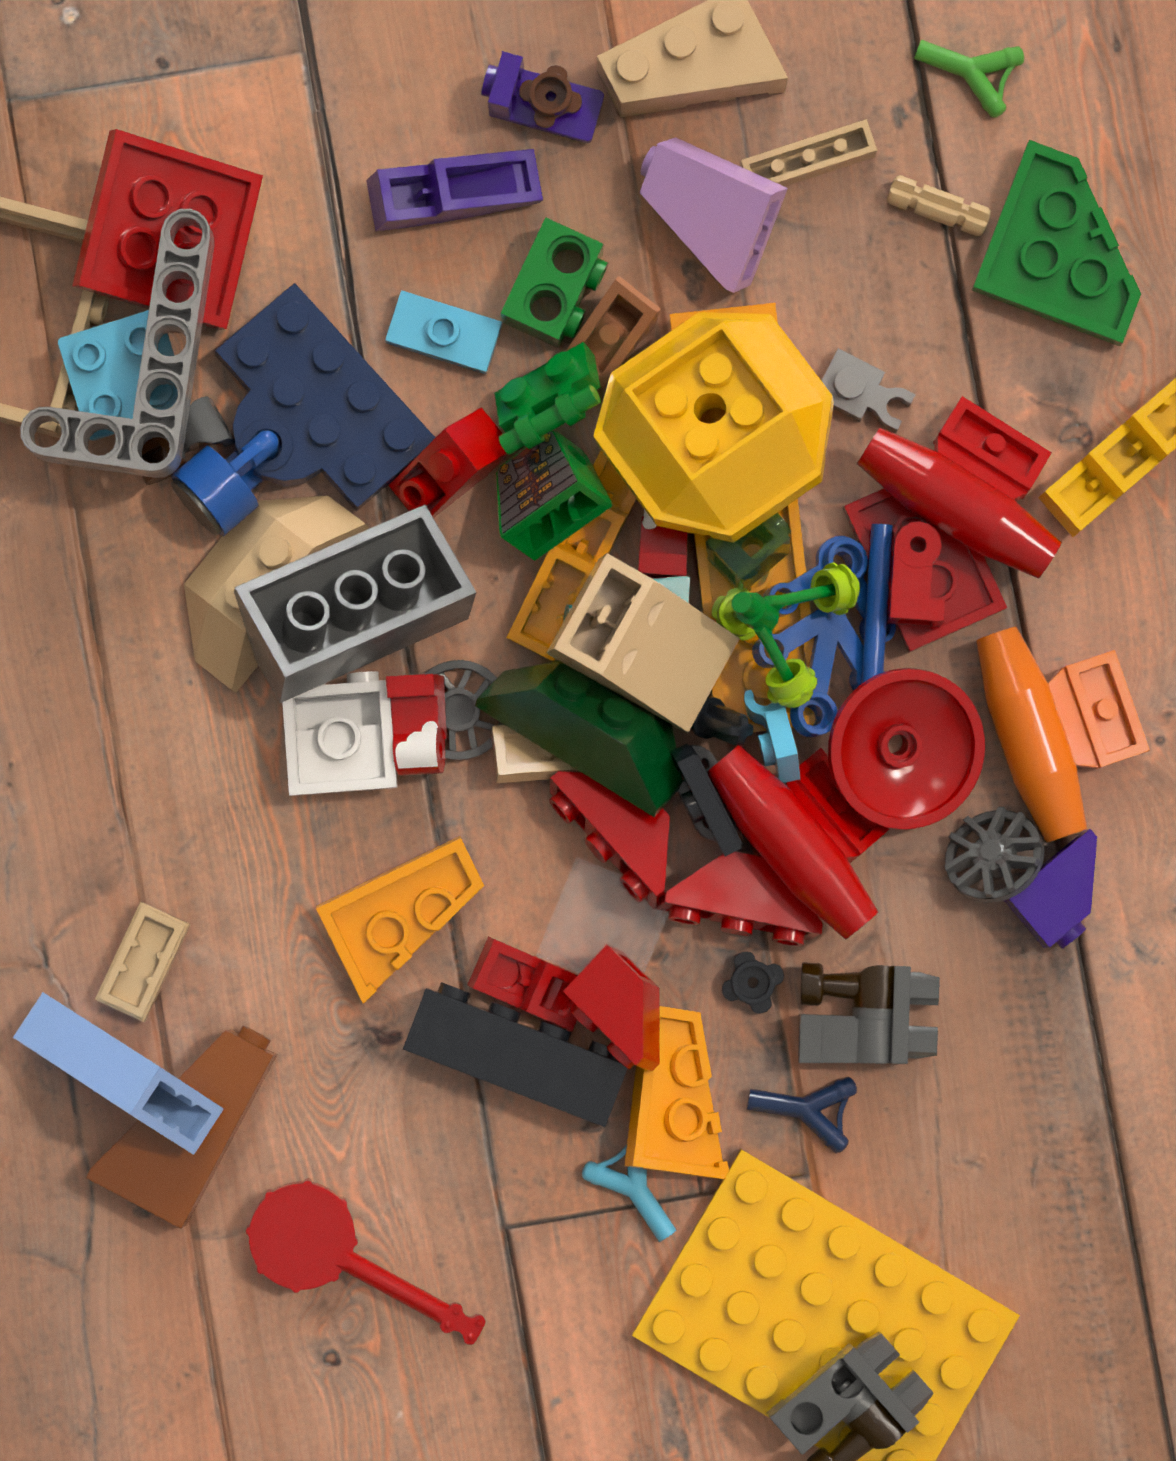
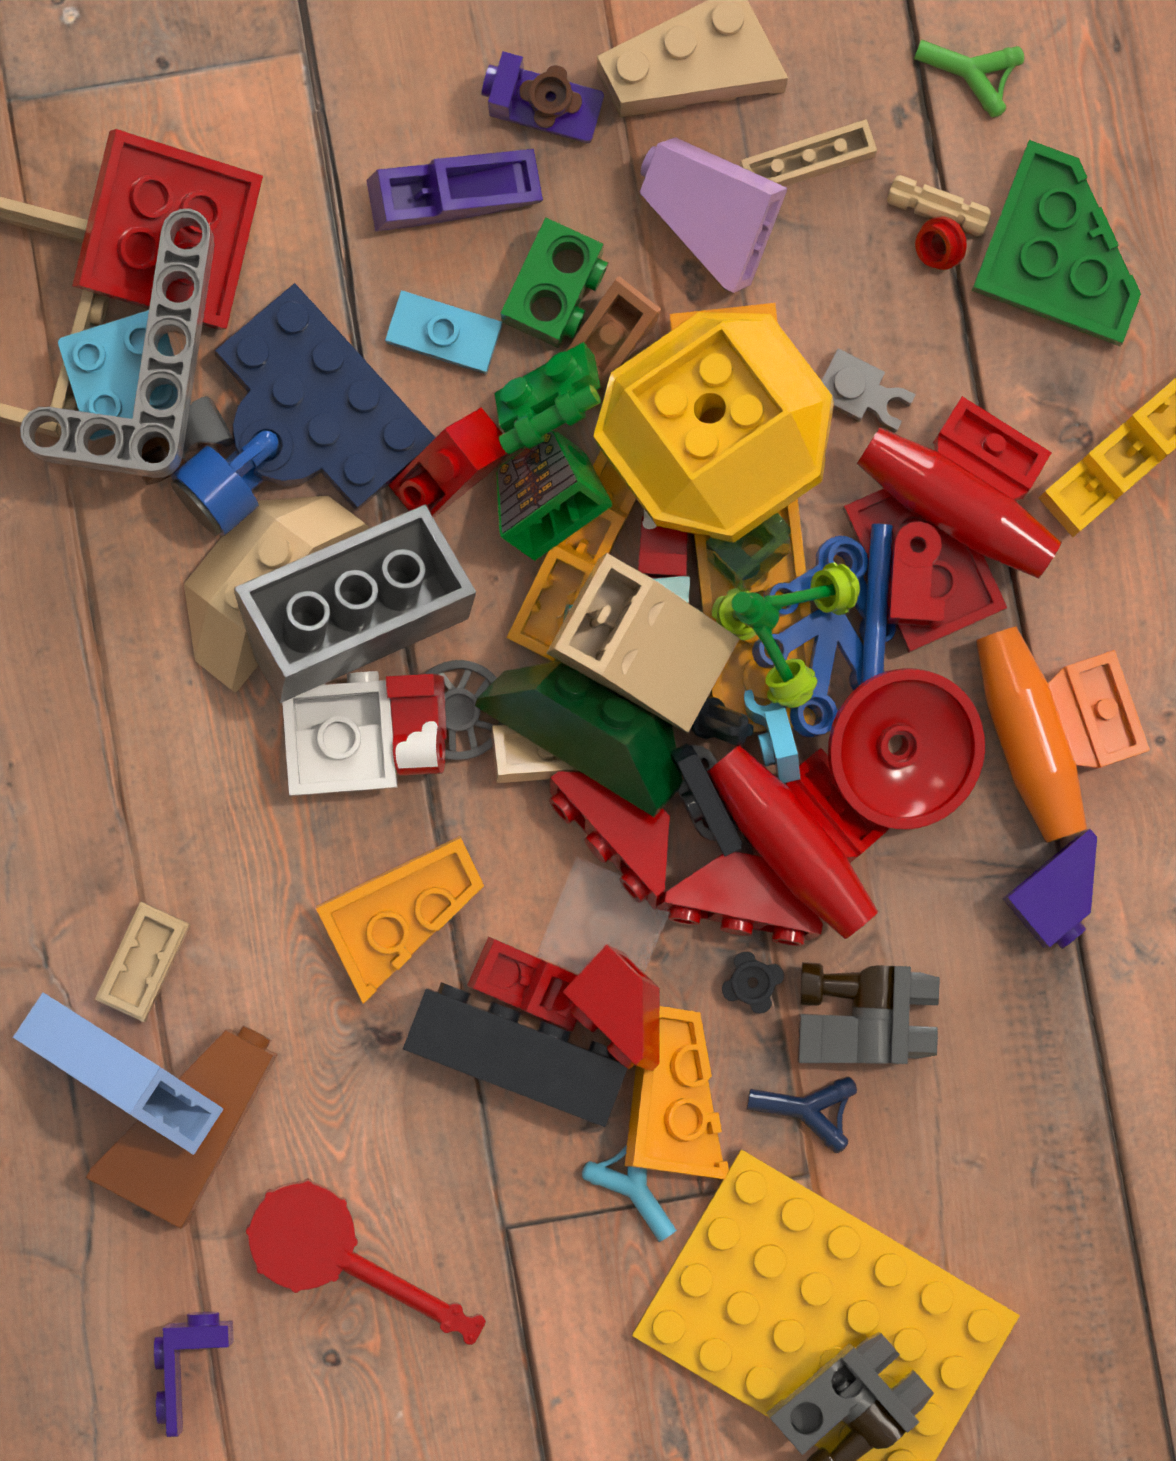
(199, 1332): none -> dark purple bracket
(930, 245): none -> red plate
(994, 855): dark grey wheel -> none

